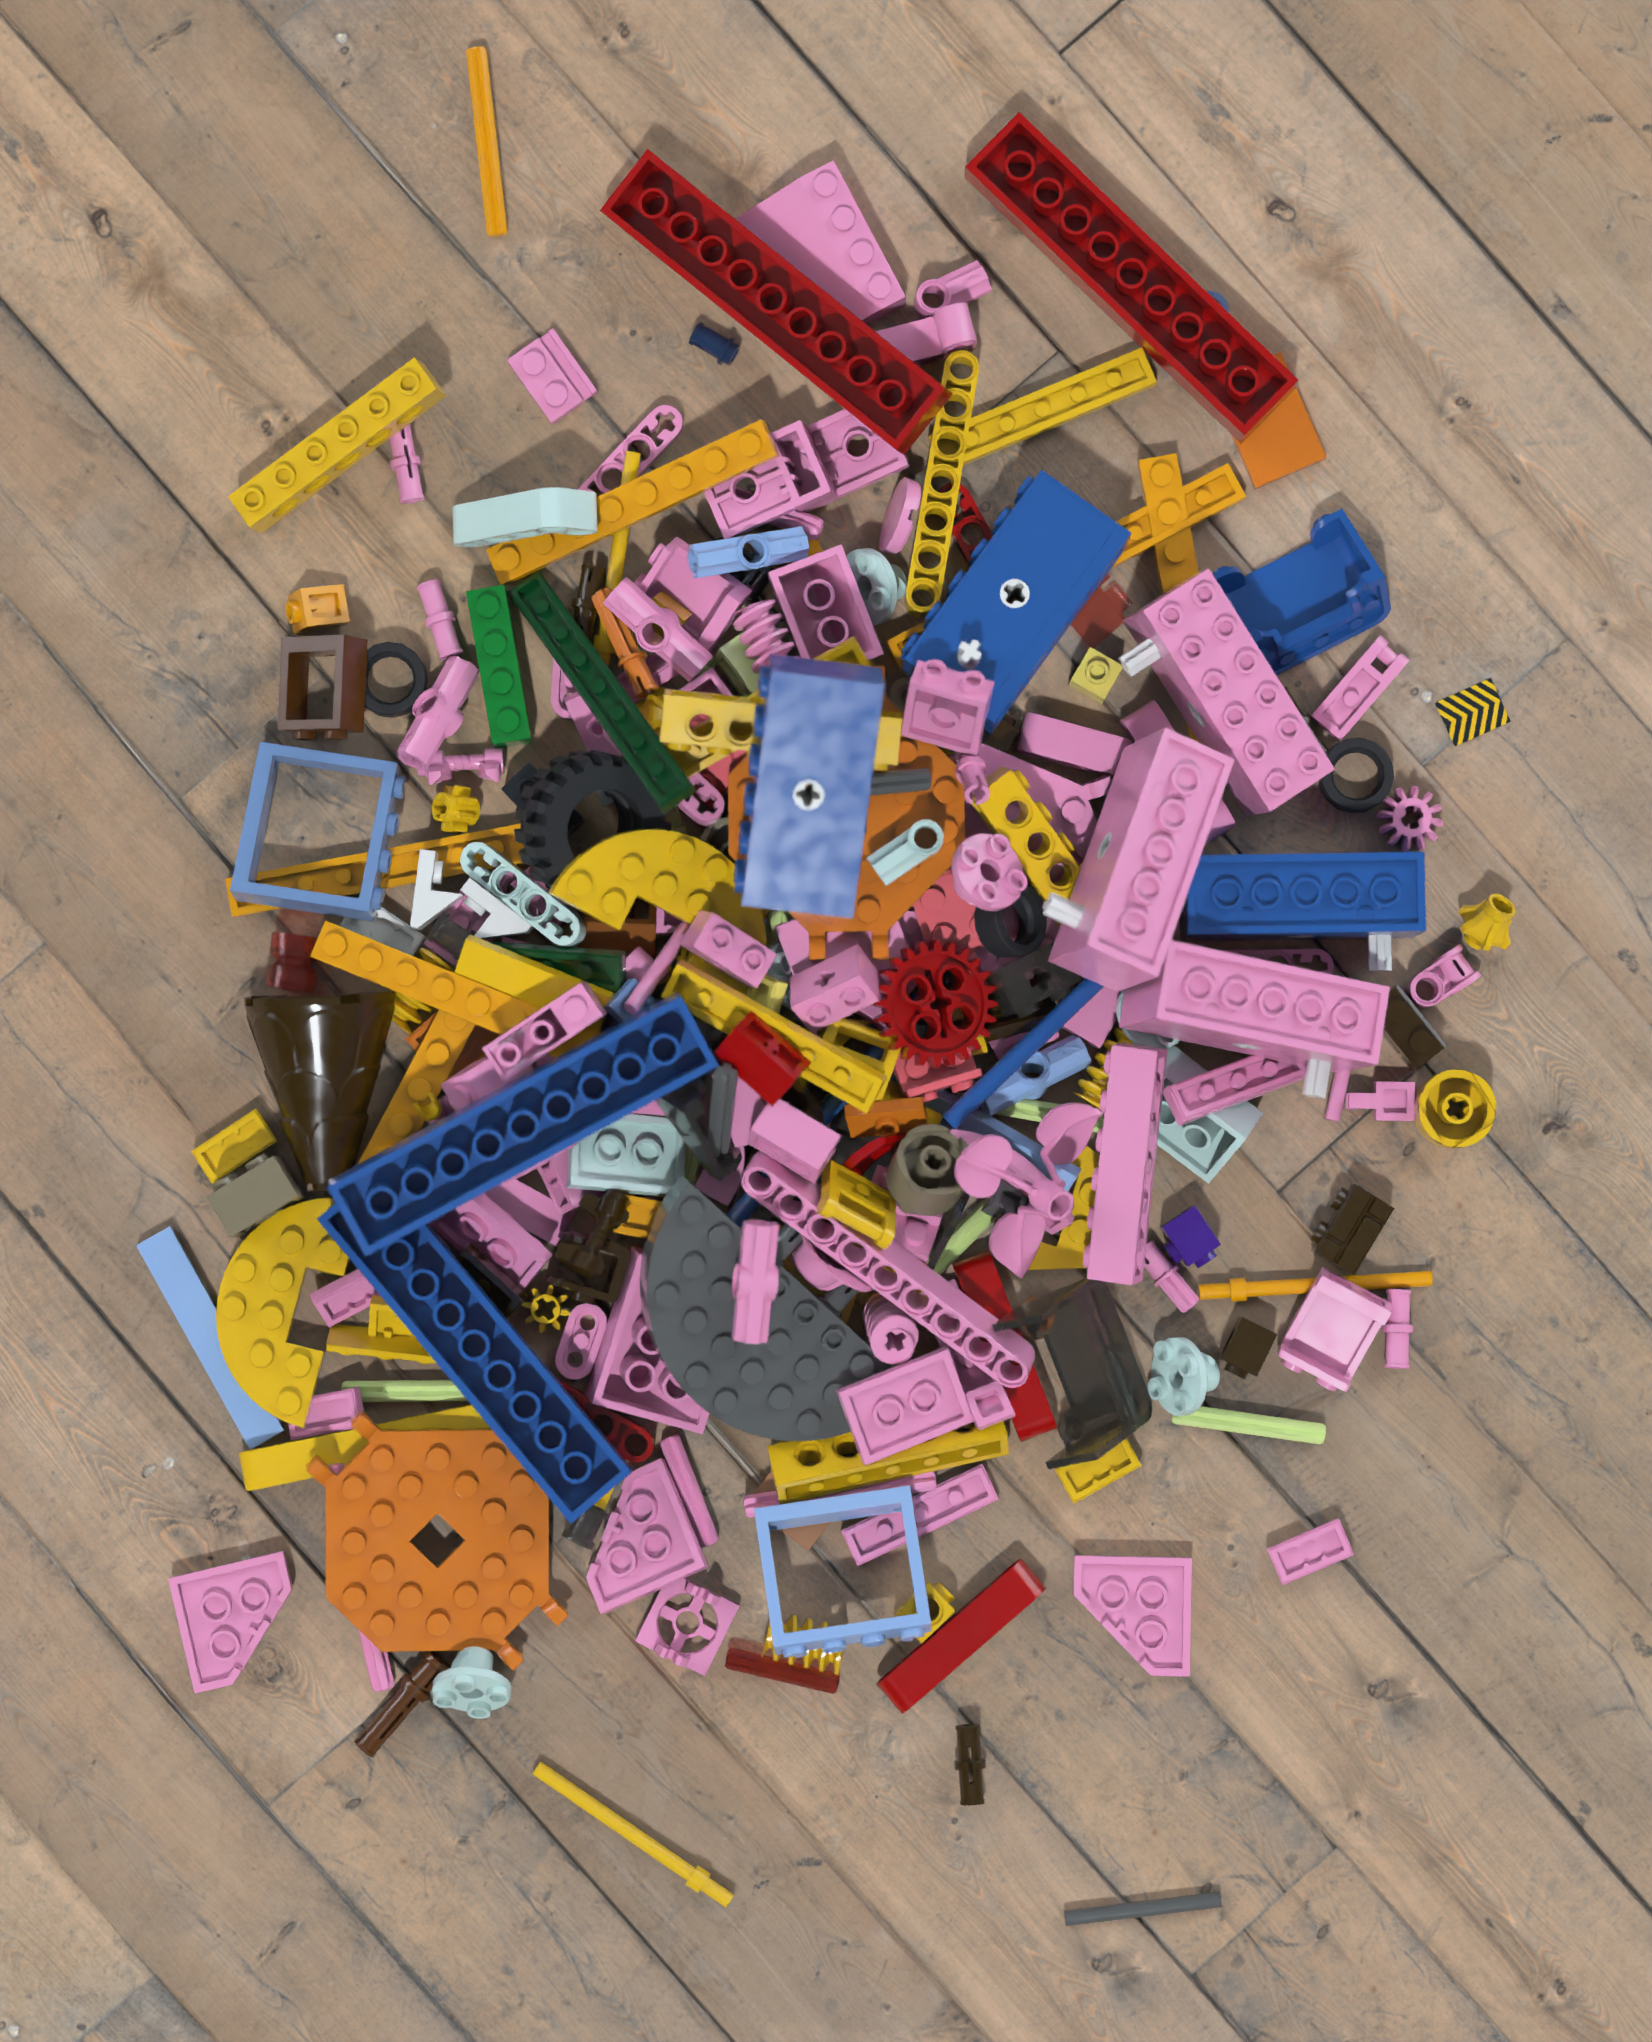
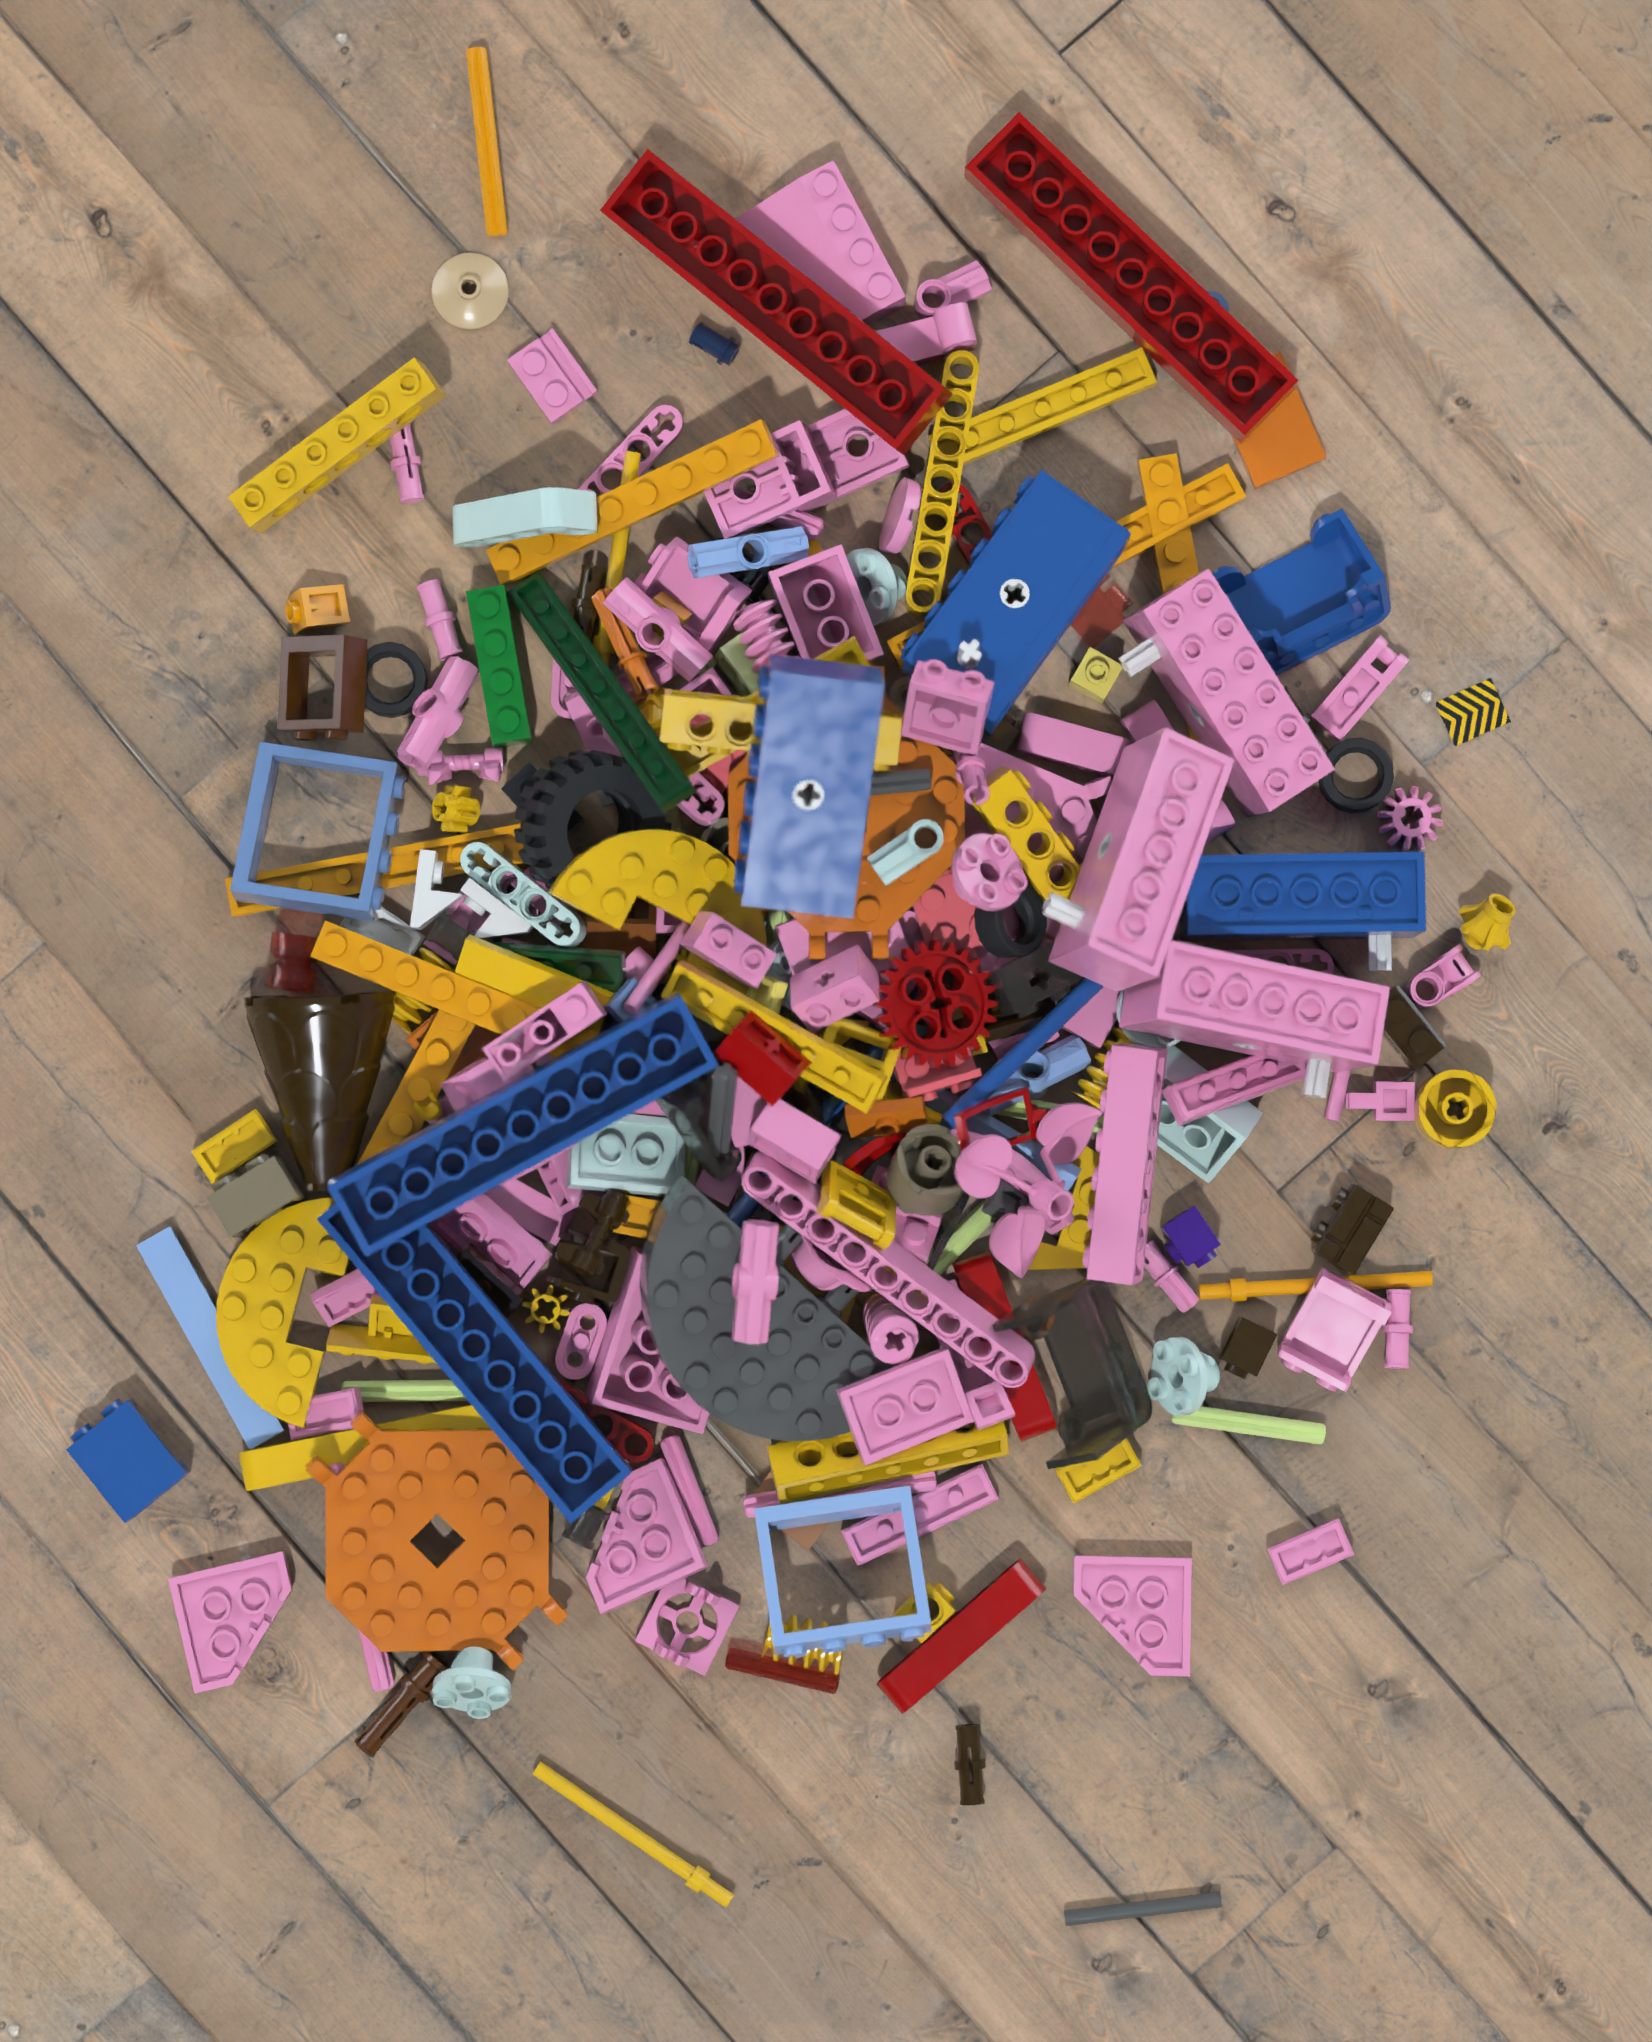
(126, 1459): none -> blue panel
(471, 310): none -> tan dish
(1034, 1116): none -> red sword

